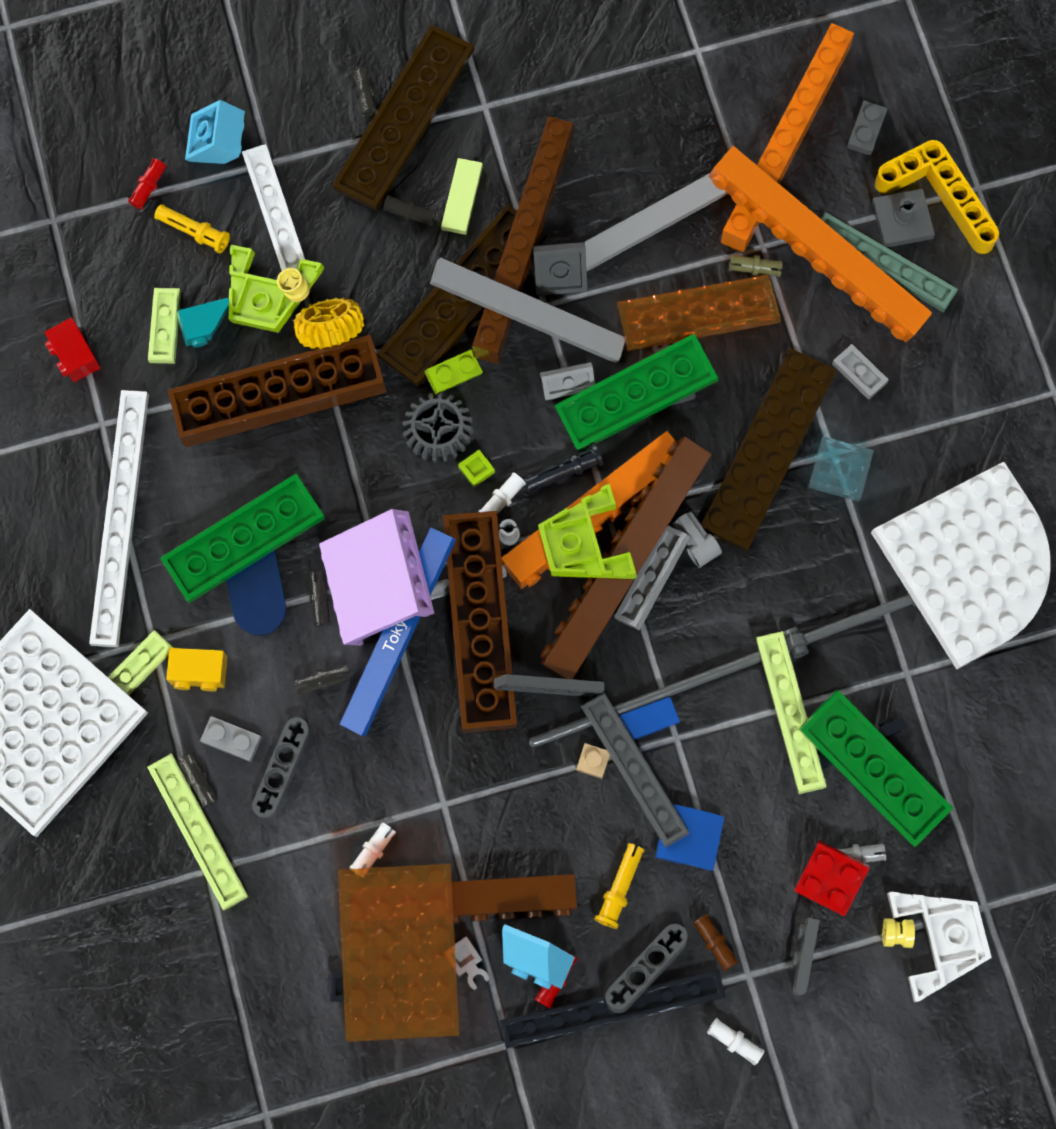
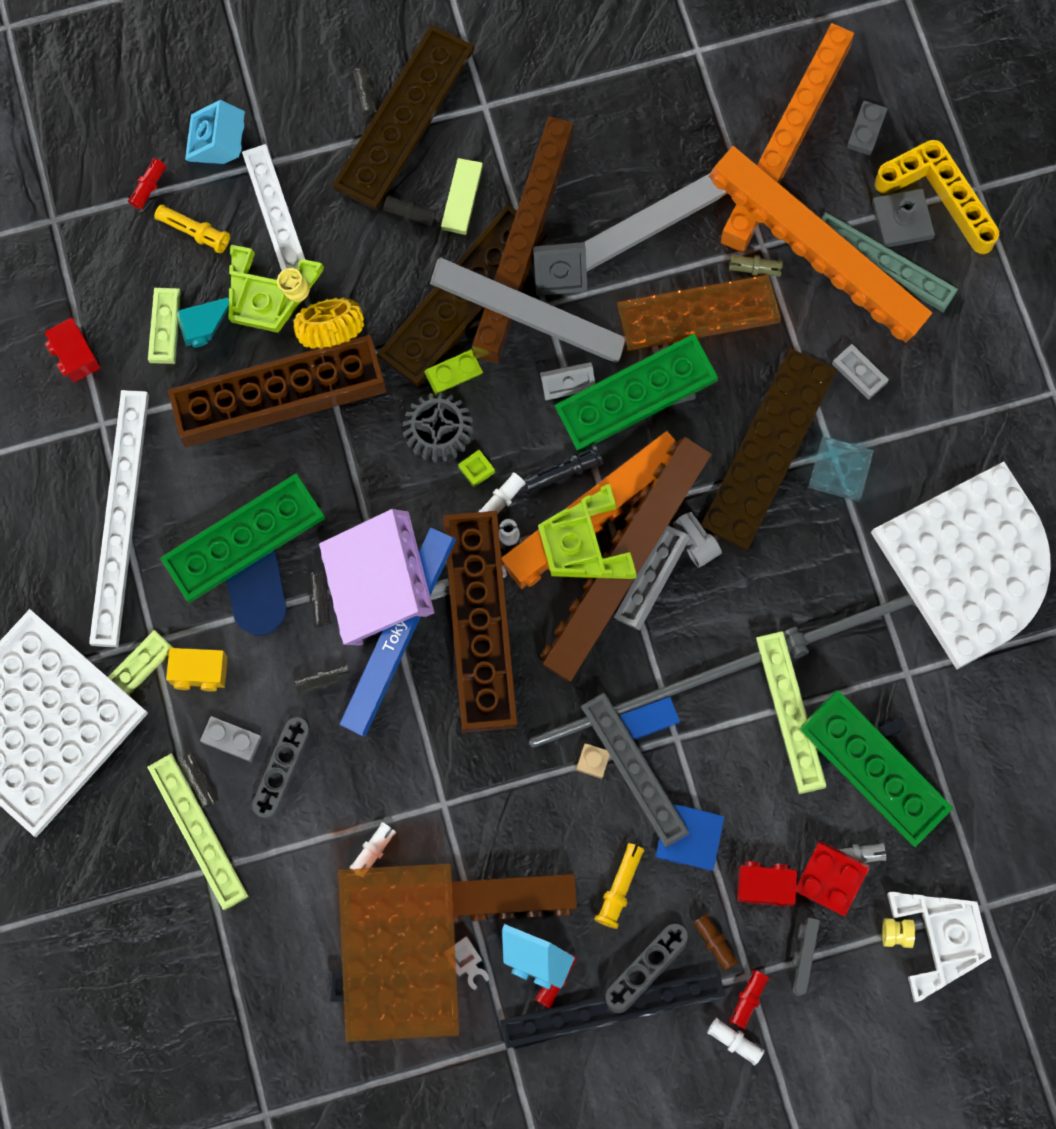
(548, 685): dark grey tile -> none
(749, 999): none -> red pin
(766, 885): none -> red brick

